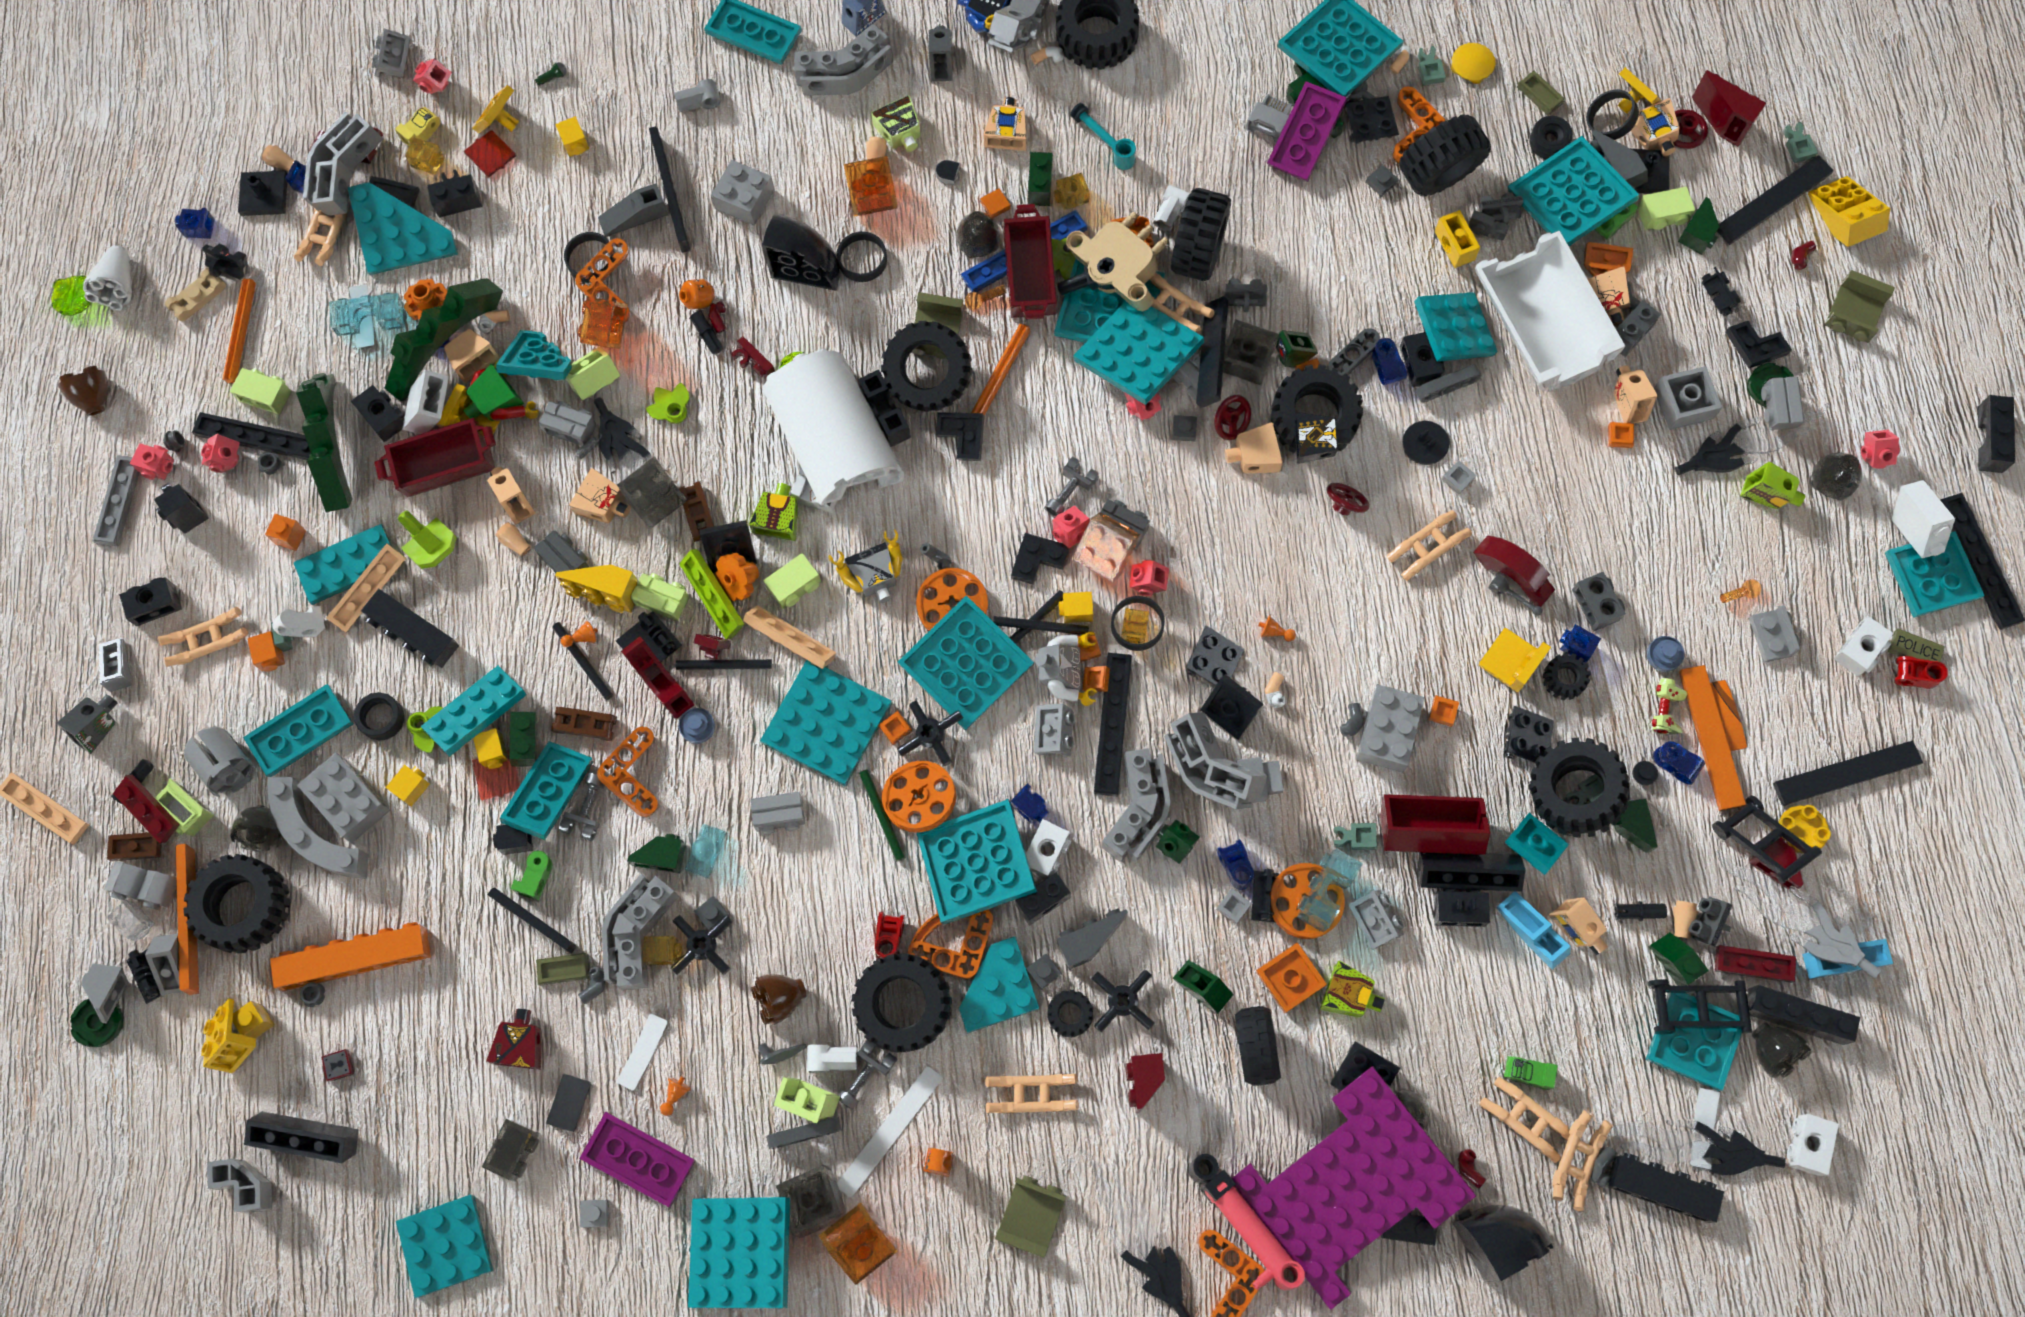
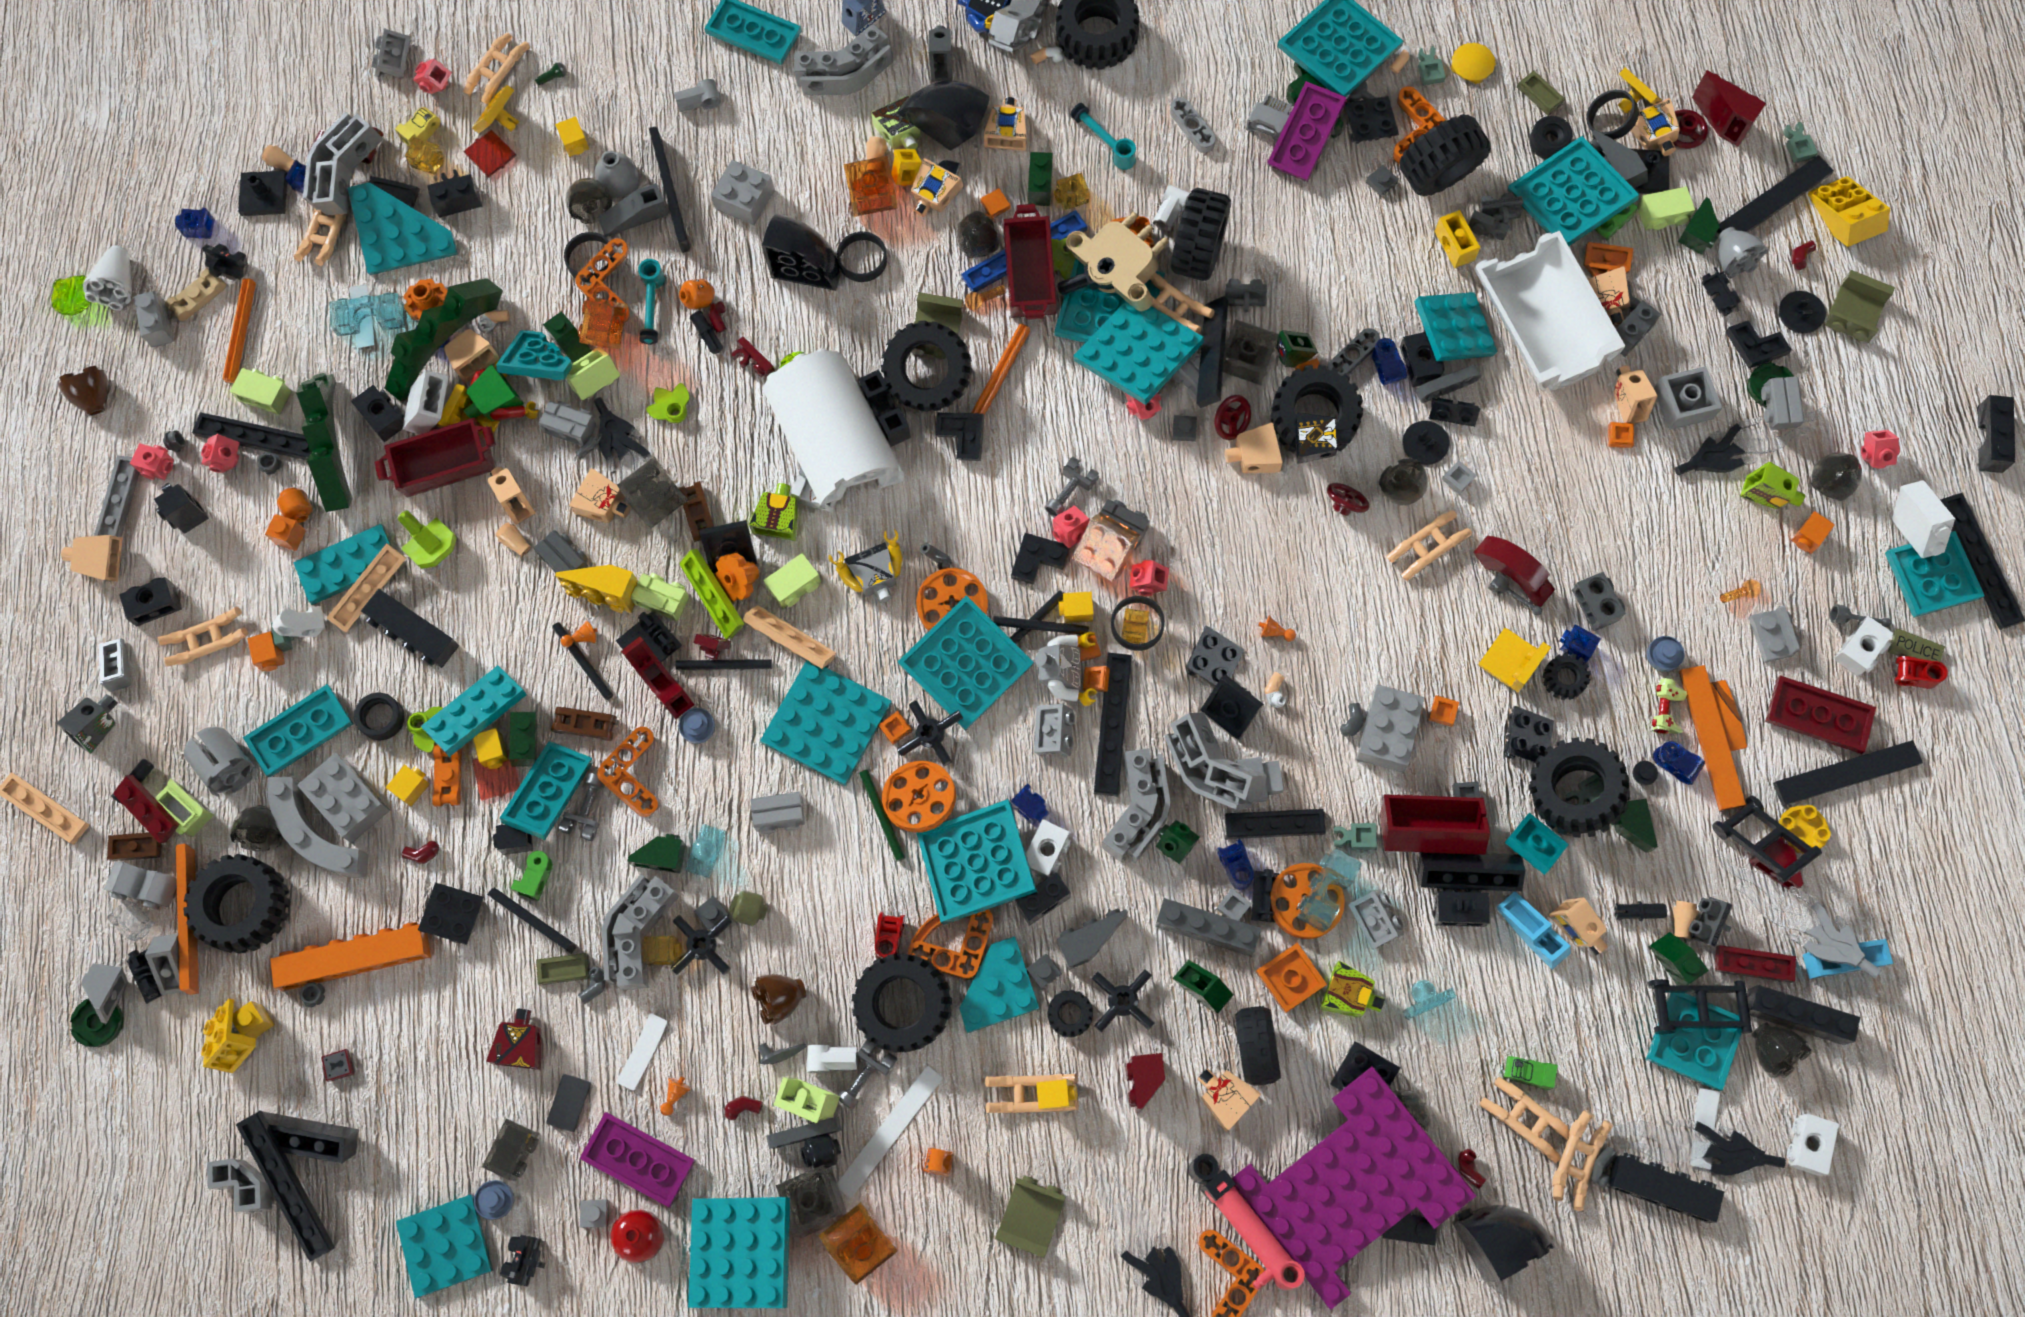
(95, 556): none -> light nougat torso
(153, 319): none -> light grey brick
(285, 1186): none -> black tile
(294, 504): none -> orange head
(423, 854): none -> dark red arm
(447, 777): none -> orange plate
(450, 913): none -> black hinge
(494, 1199): none -> sand blue plate
(495, 78): none -> light nougat piece
(525, 1260): none -> black hips
(566, 337): none -> dark green slope
(587, 200): none -> clear smoke cylinder
(617, 173): none -> light grey piece
(637, 1236): none -> red cylinder
(648, 334): none -> teal piece
(740, 1104): none -> dark red arm
(748, 908): none -> olive head
(820, 1151): none -> black head
(905, 166): none -> yellow brick
(934, 188): none -> torso
(946, 111): none -> black brick
(1056, 1094): none -> yellow brick
(1192, 134): none -> light grey beam
(1208, 927): none -> dark grey brick
(1227, 1097): none -> light nougat torso
(1275, 824): none -> black tile
(1404, 482): none -> clear smoke cylinder
(1425, 995): none -> clear light blue tile
(1459, 413): none -> black hinge
(1466, 789): none -> dark grey plate
(1739, 251): none -> light grey piece
(1802, 312): none -> black piece
(1812, 532): none -> orange brick
(1821, 714): none -> dark red plate
(1842, 614): none -> dark grey hinge

